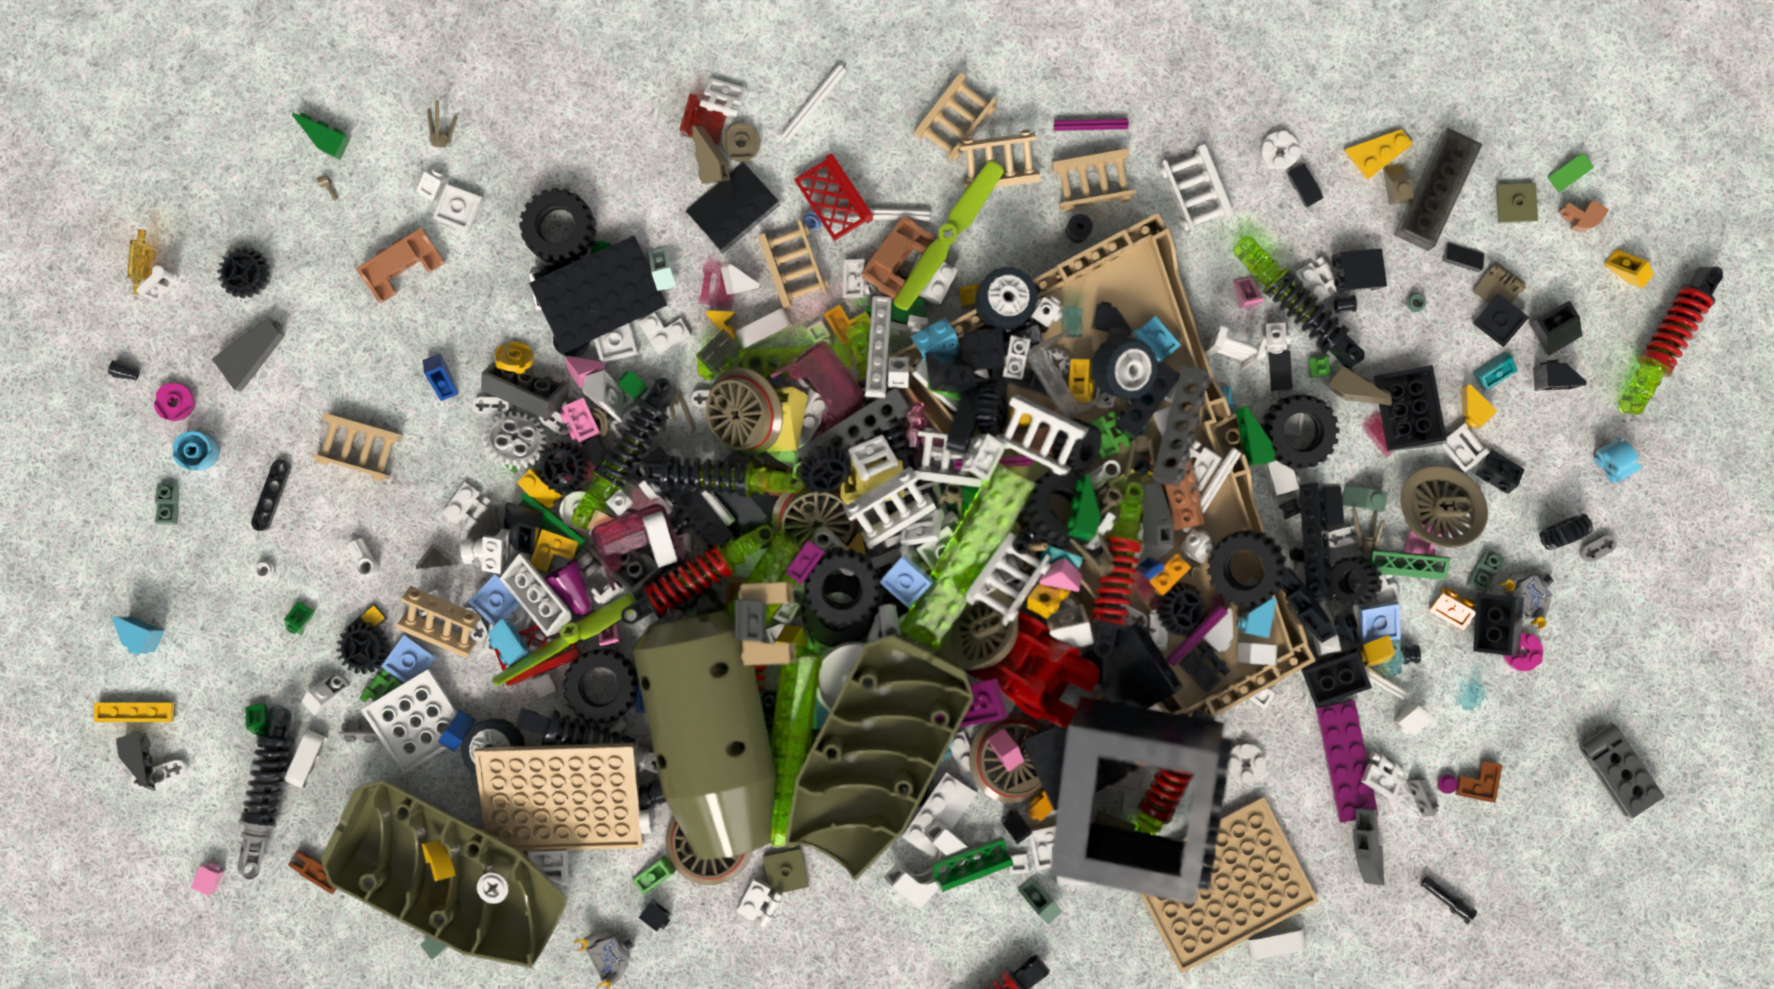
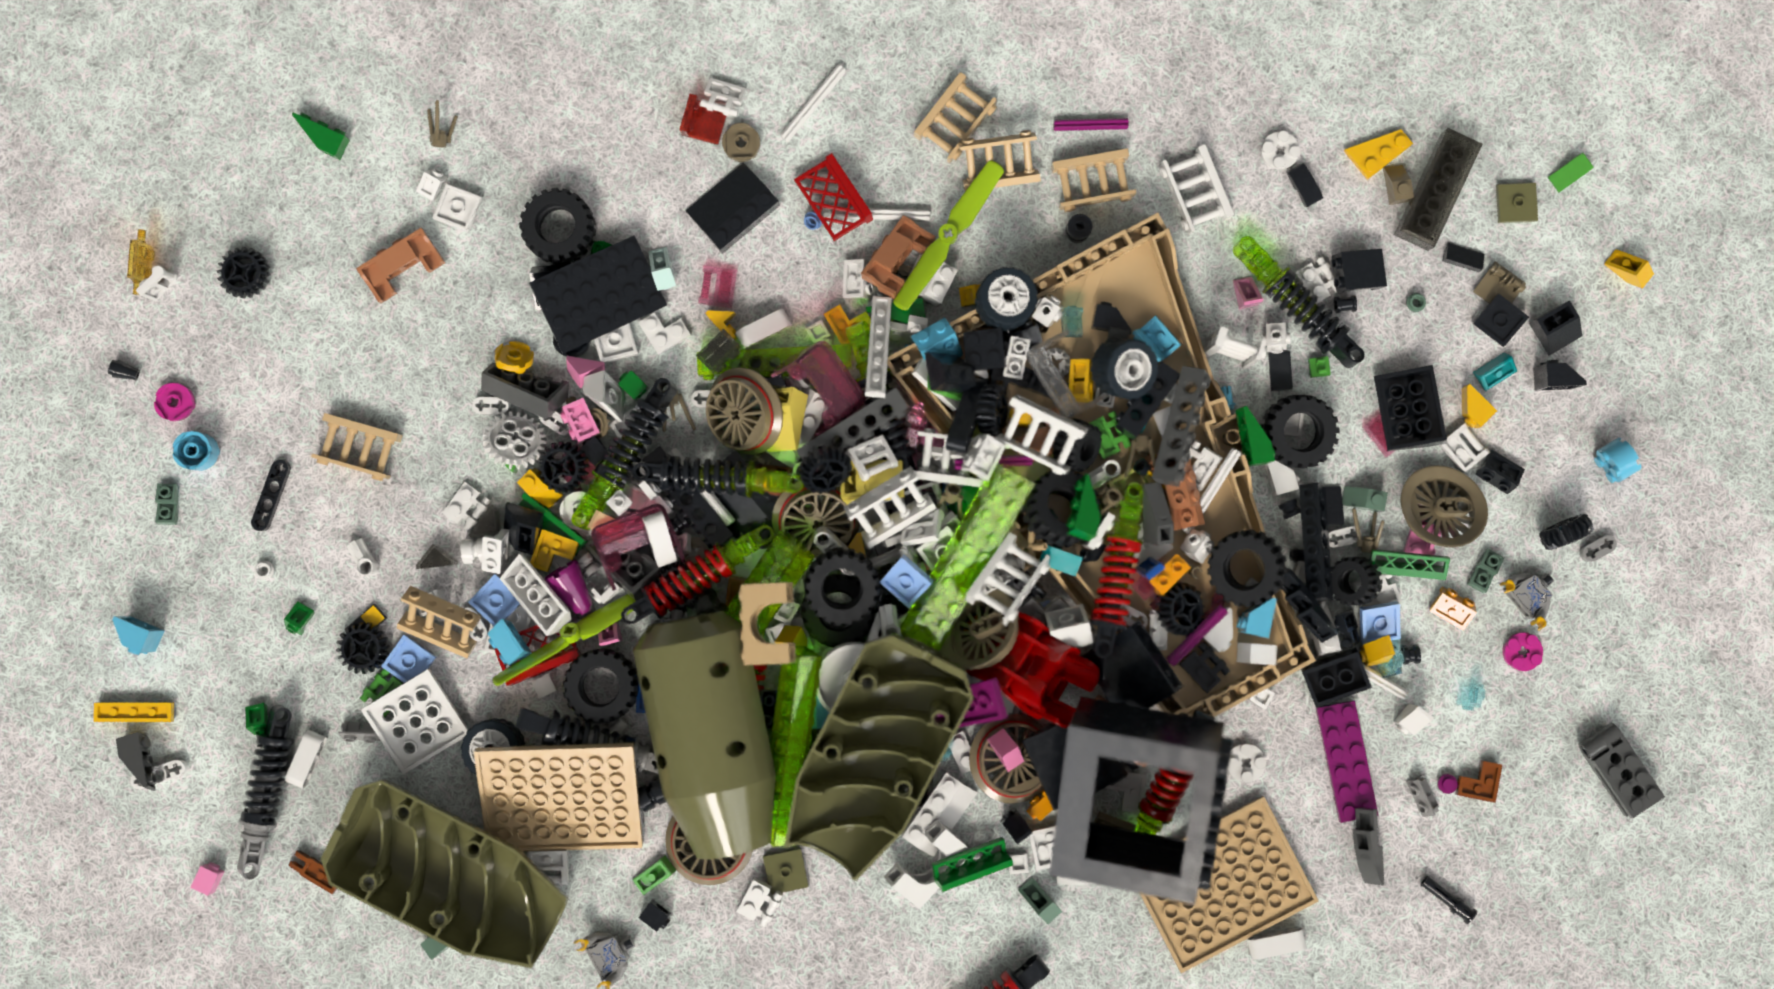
(248, 354): dark grey slope -> none
(324, 693): white slope -> none
(325, 181): dark tan hand -> none
(439, 377): blue slope -> none
(439, 858): yellow slope -> none
(456, 730): blue slope -> none
(492, 896): white gear -> none
(645, 821): white beam -> none
(711, 162): dark tan slope -> none
(736, 280): white slope -> none
(750, 620): dark grey plate -> none
(775, 261): tan fence -> none
(804, 561): magenta plate -> none
(898, 372): white brick -> none
(1022, 544): black bush -> none
(1046, 599): yellow brick -> none
(1062, 575): bright pink slope -> none
(1101, 563): dark tan plant -> none
(1354, 388): dark tan slope -> none
(1380, 780): white plate -> none
(1498, 624): black brick -> none
(1584, 219): nougat brick -> none
(1659, 358): piece -> none

